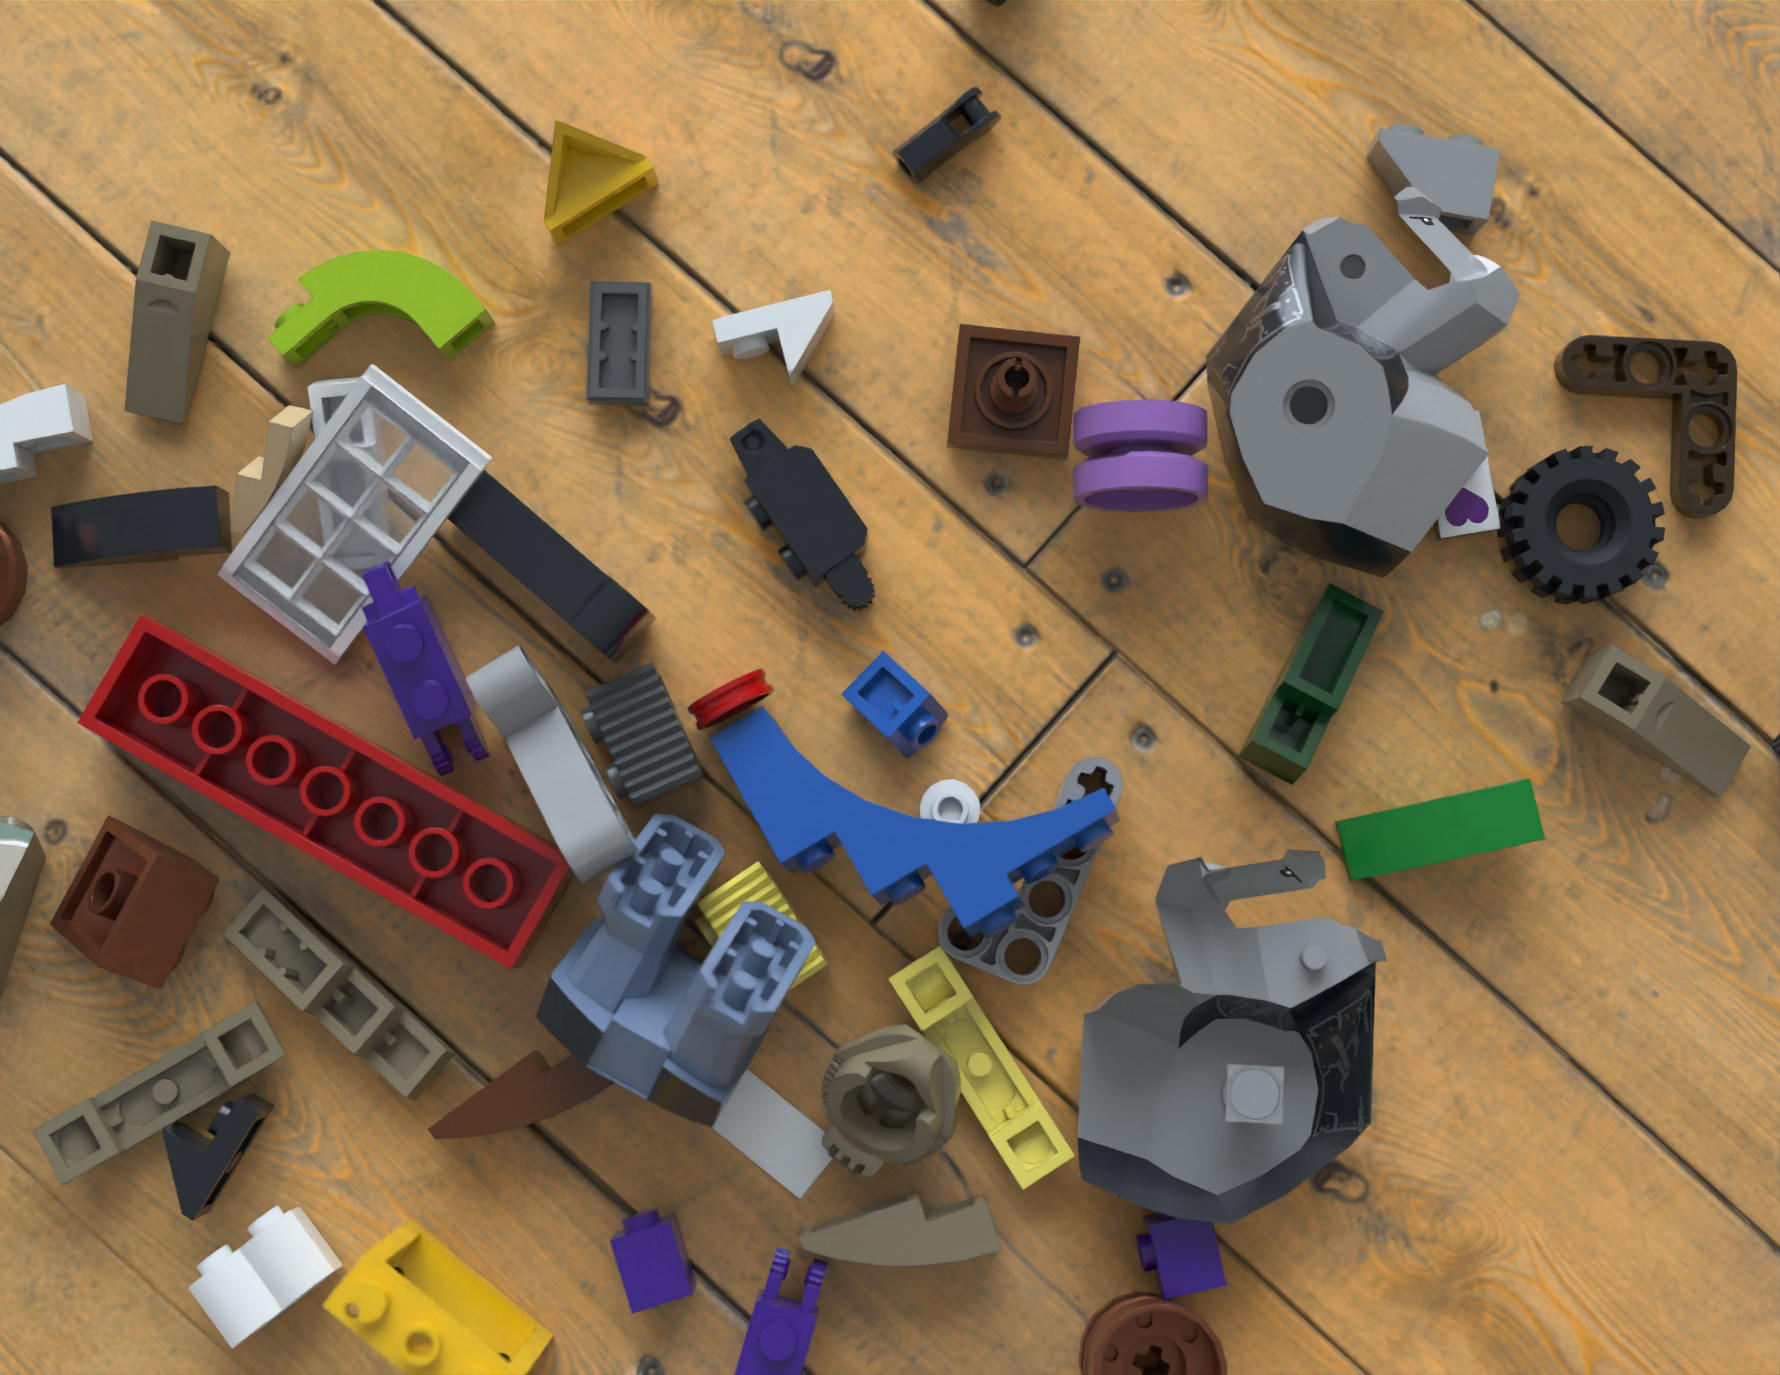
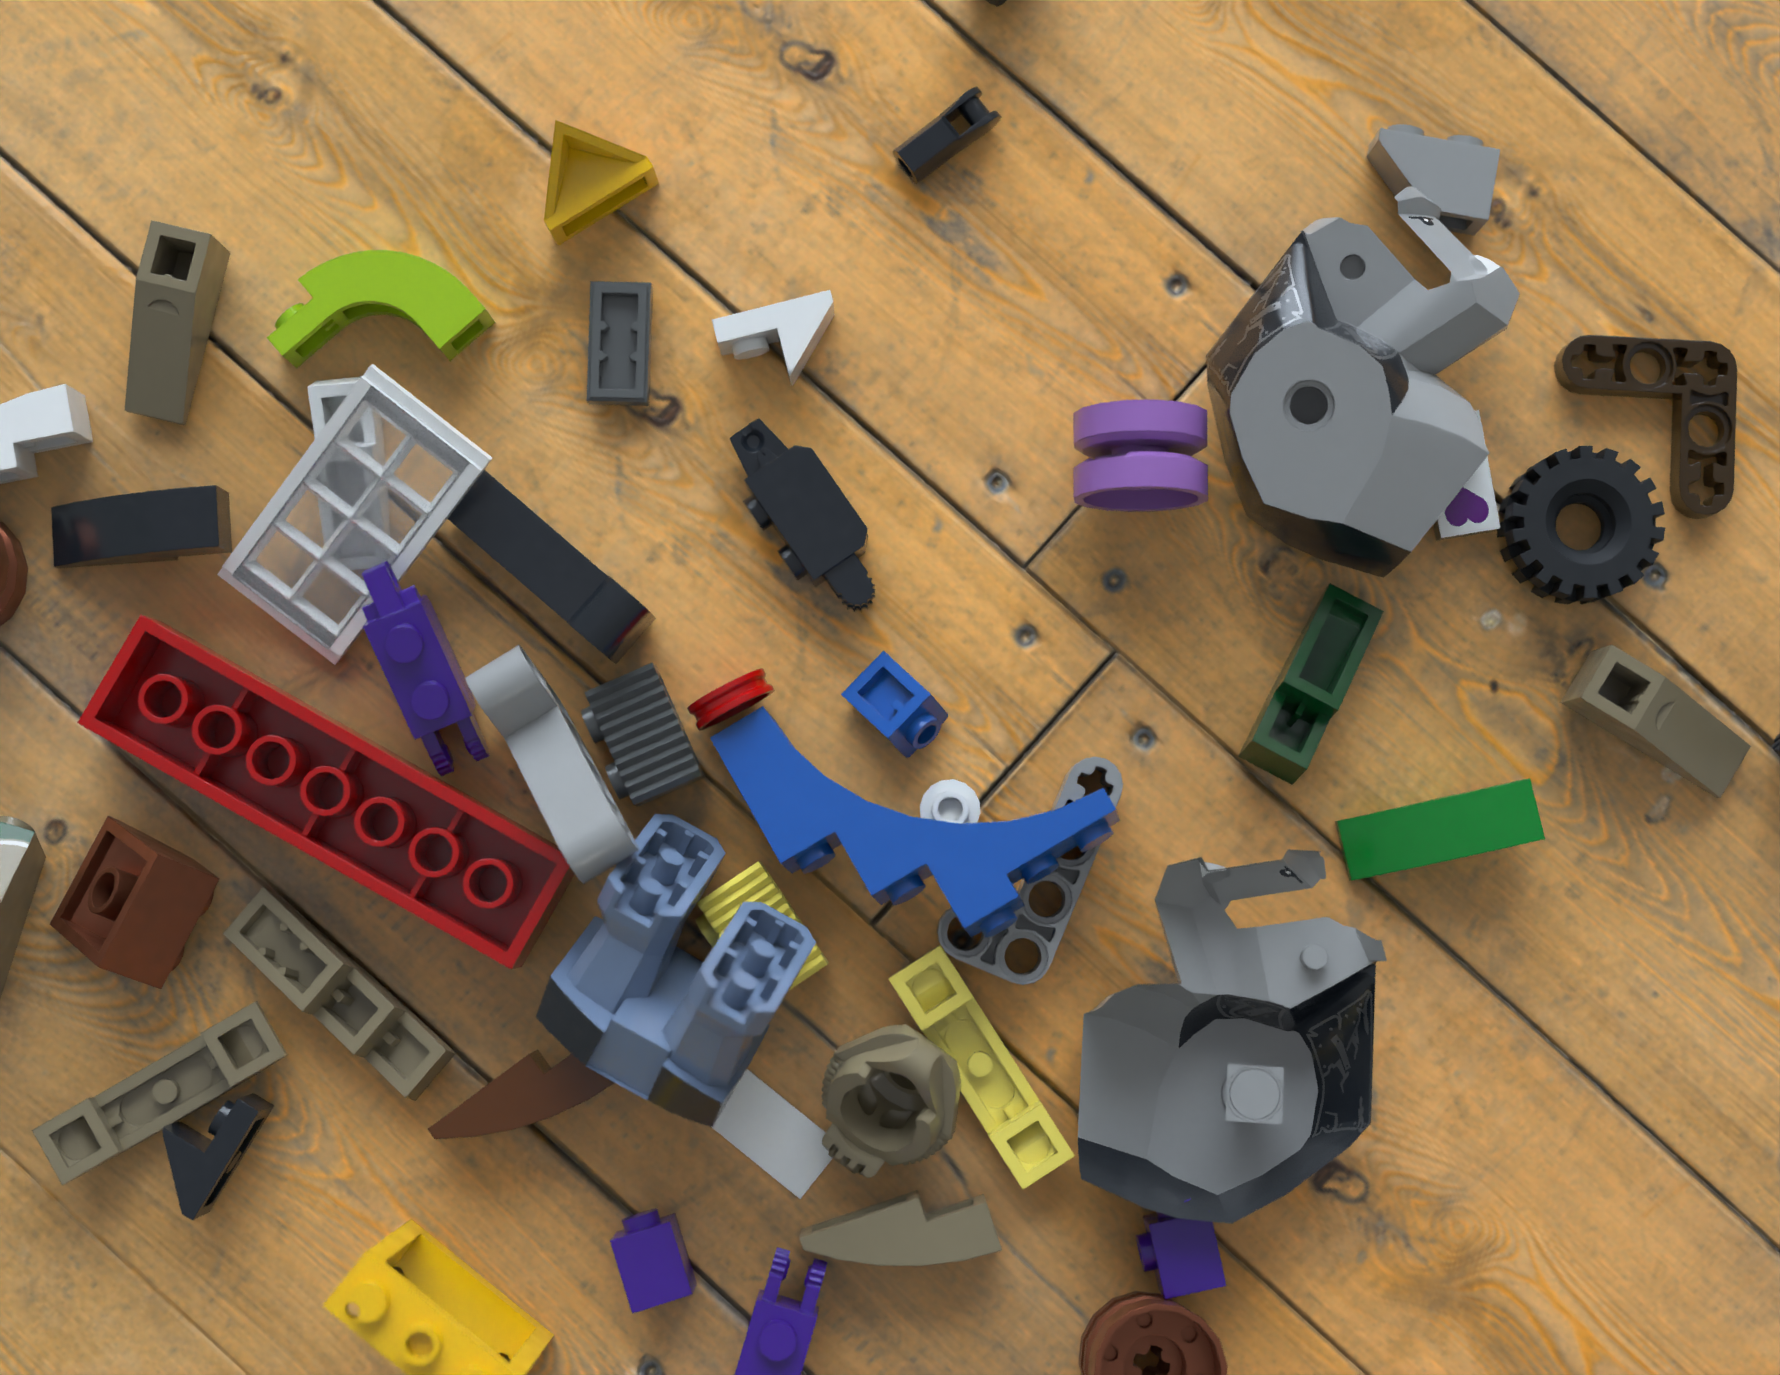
(265, 475): tan slope -> none
(265, 1275): white brick -> none
(1013, 391): reddish brown plate -> none

